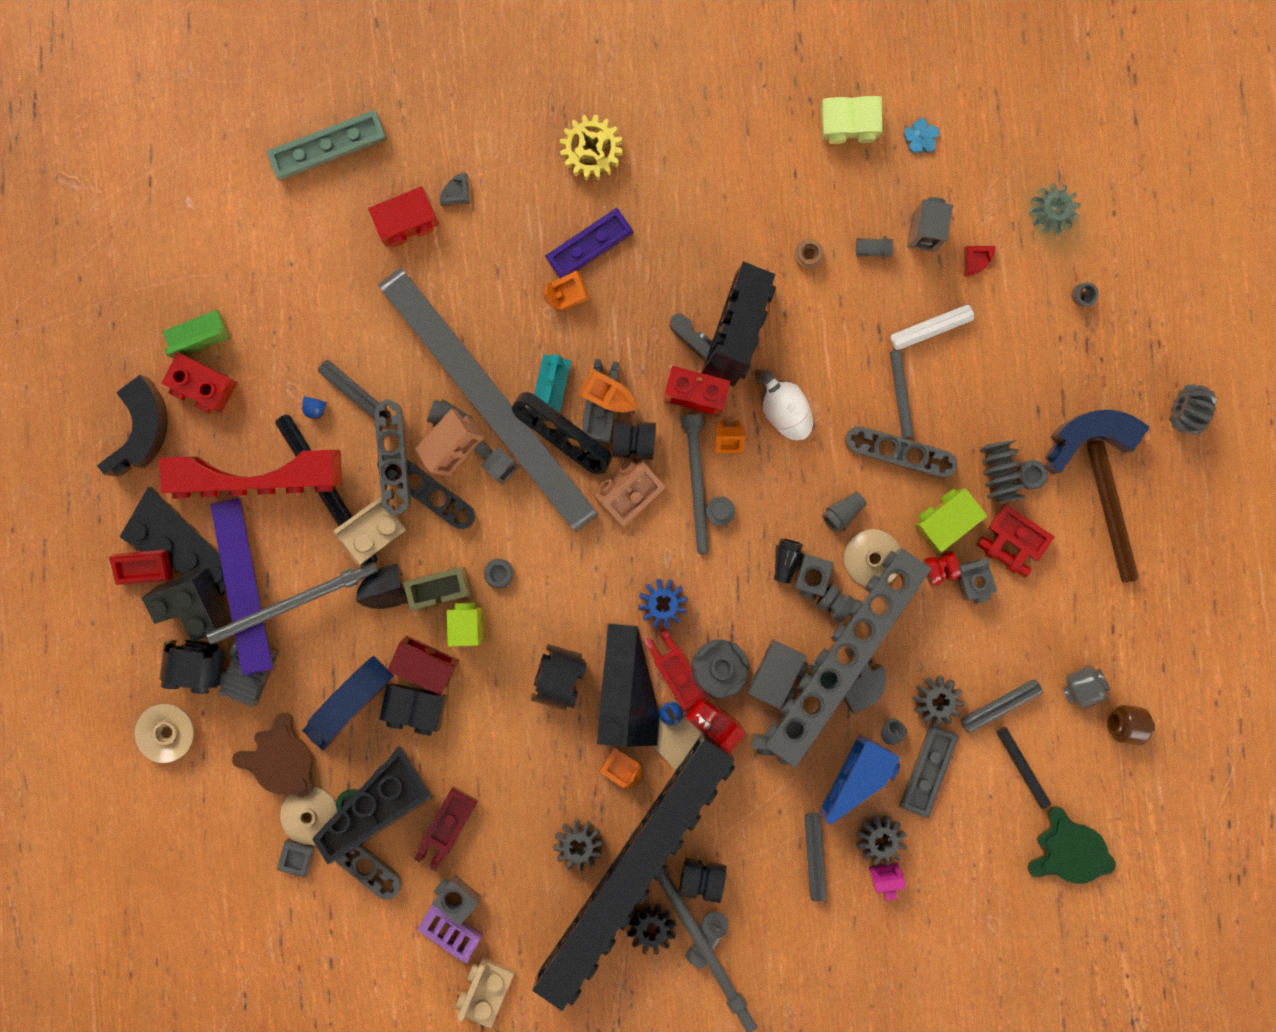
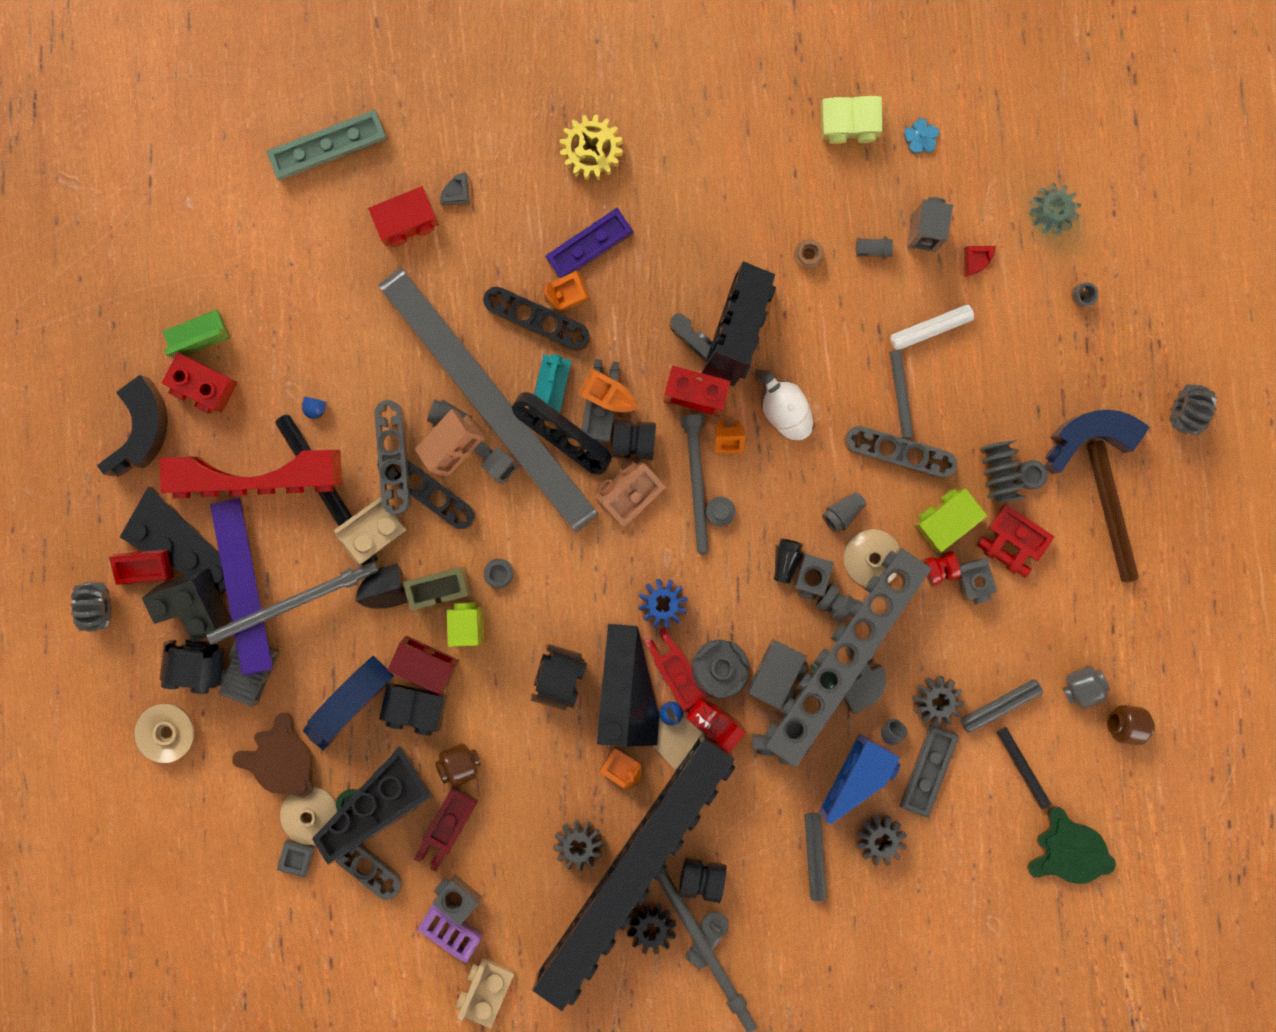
(91, 606): none -> dark grey gear
(350, 389): dark grey axle -> none
(458, 765): none -> reddish brown head
(538, 314): none -> black beam
(887, 880): dark pink tile -> none

